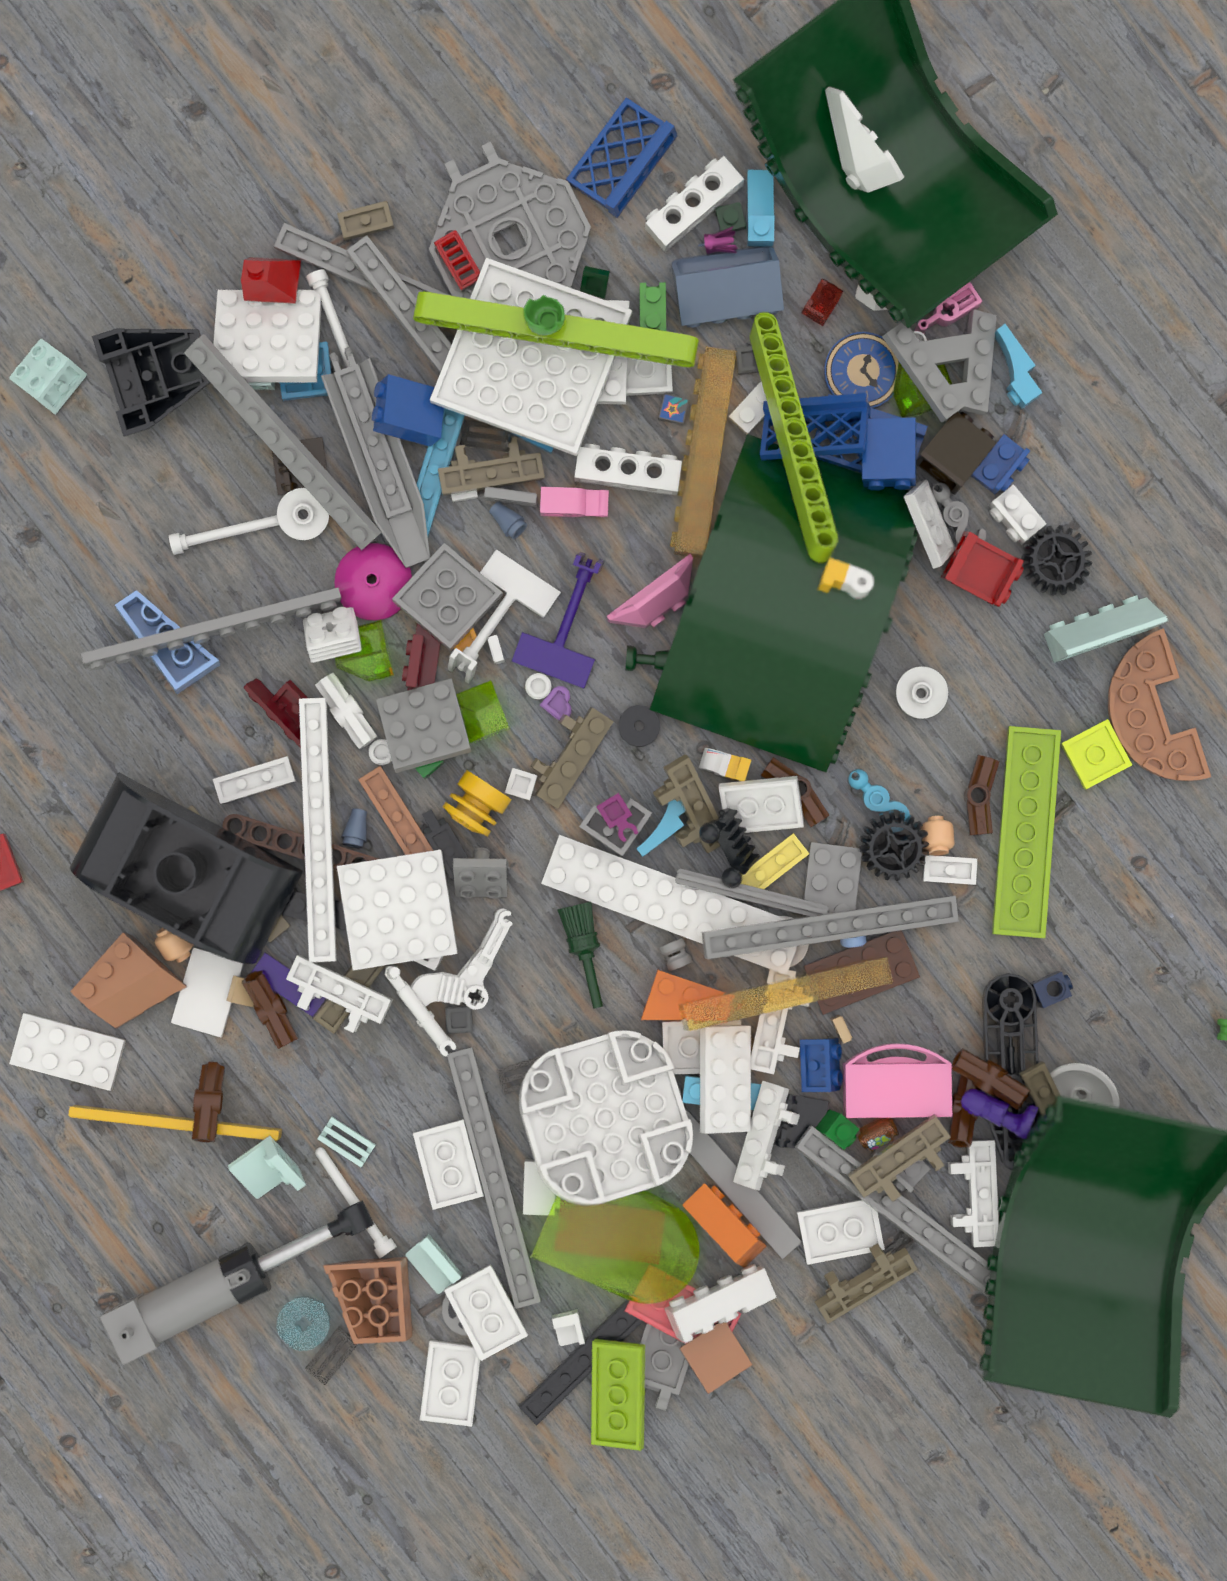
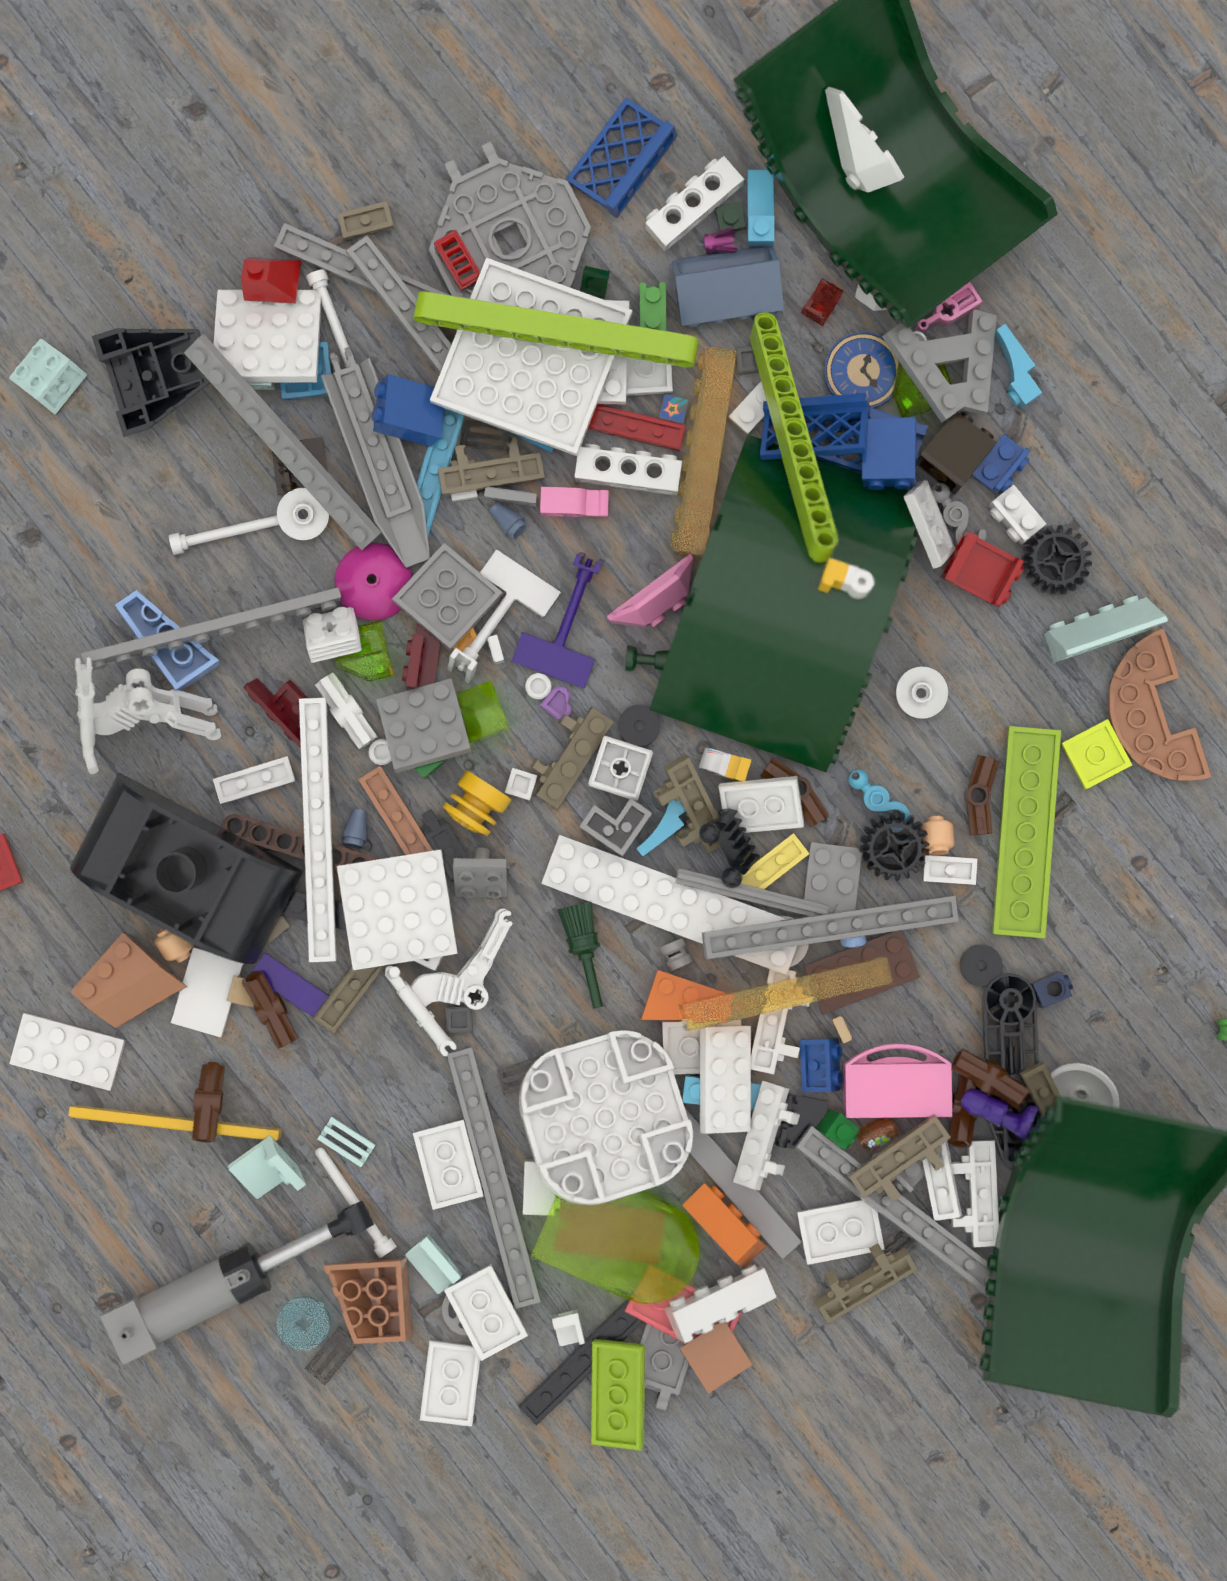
(132, 703): none -> white piece
(320, 982): white hinge -> none
(544, 315): bright green hair -> none
(615, 813): magenta plate -> none
(636, 761): none -> white brick
(637, 427): none -> red tile
(942, 1187): none -> white plate
(972, 956): none -> black piece

